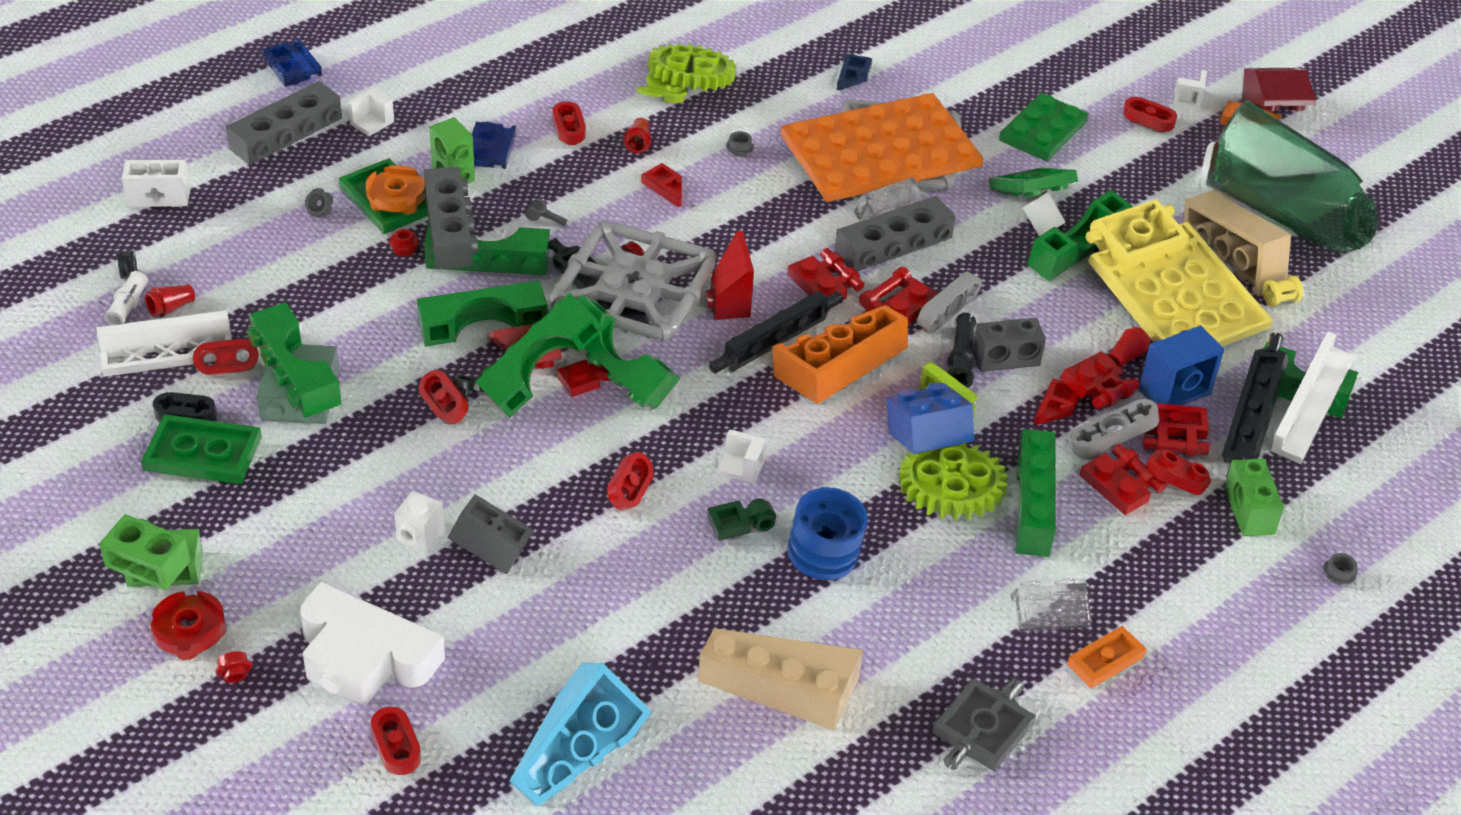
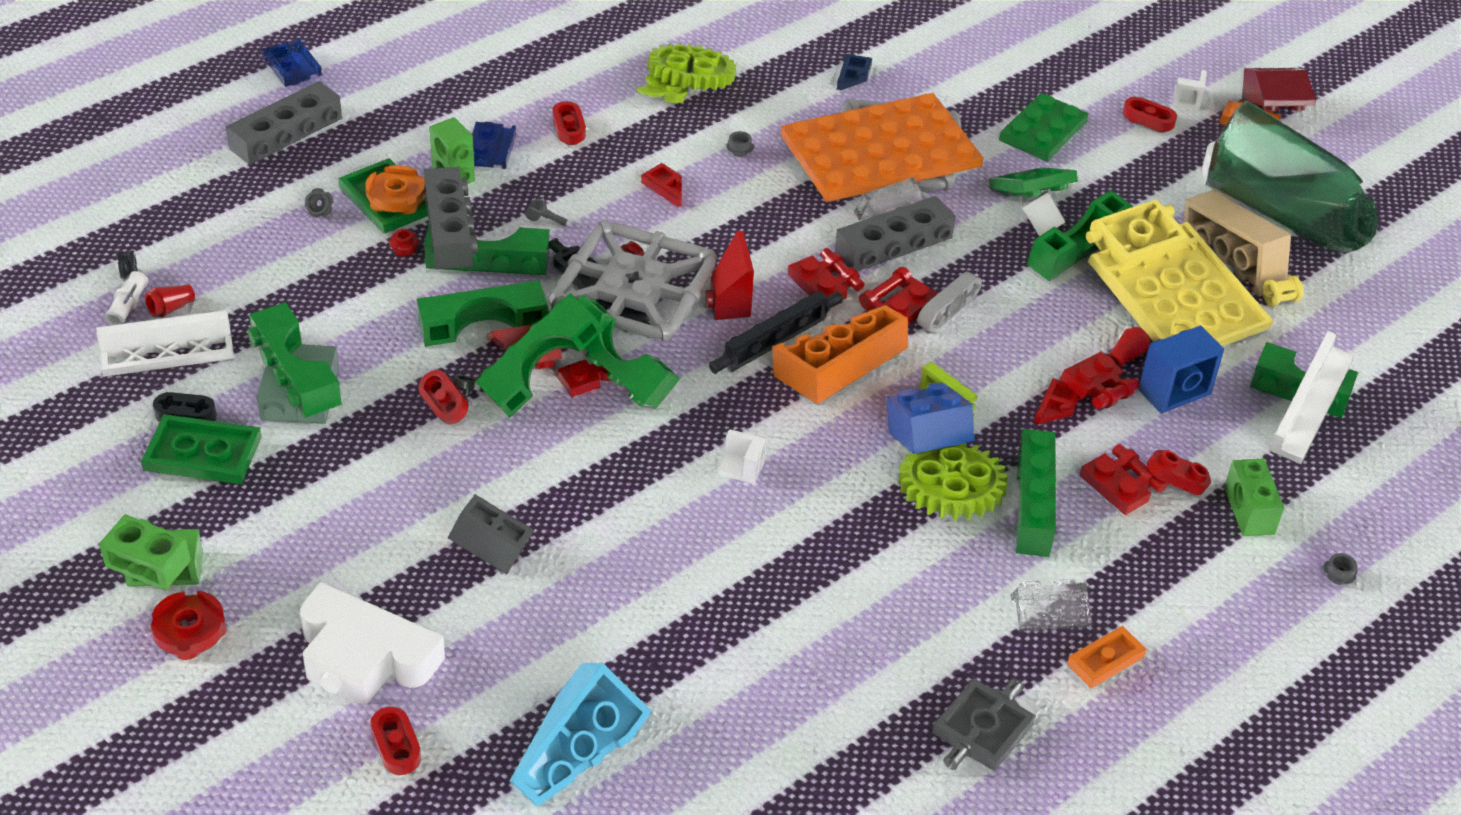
(156, 183): white brick -> none
(226, 357): red plate -> none
(233, 666): red plate -> none
(371, 111): white panel -> none
(419, 521): white brick -> none
(630, 481): red plate -> none
(637, 137): red cone -> none
(733, 520): dark green plate -> none
(782, 673): tan wedge -> none
(827, 533): blue wheel -> none
(961, 358): black pin -> none
(1008, 344): dark grey brick -> none
(1142, 416): light grey beam -> none
(1179, 422): red plate -> none
(1256, 402): black plate -> none

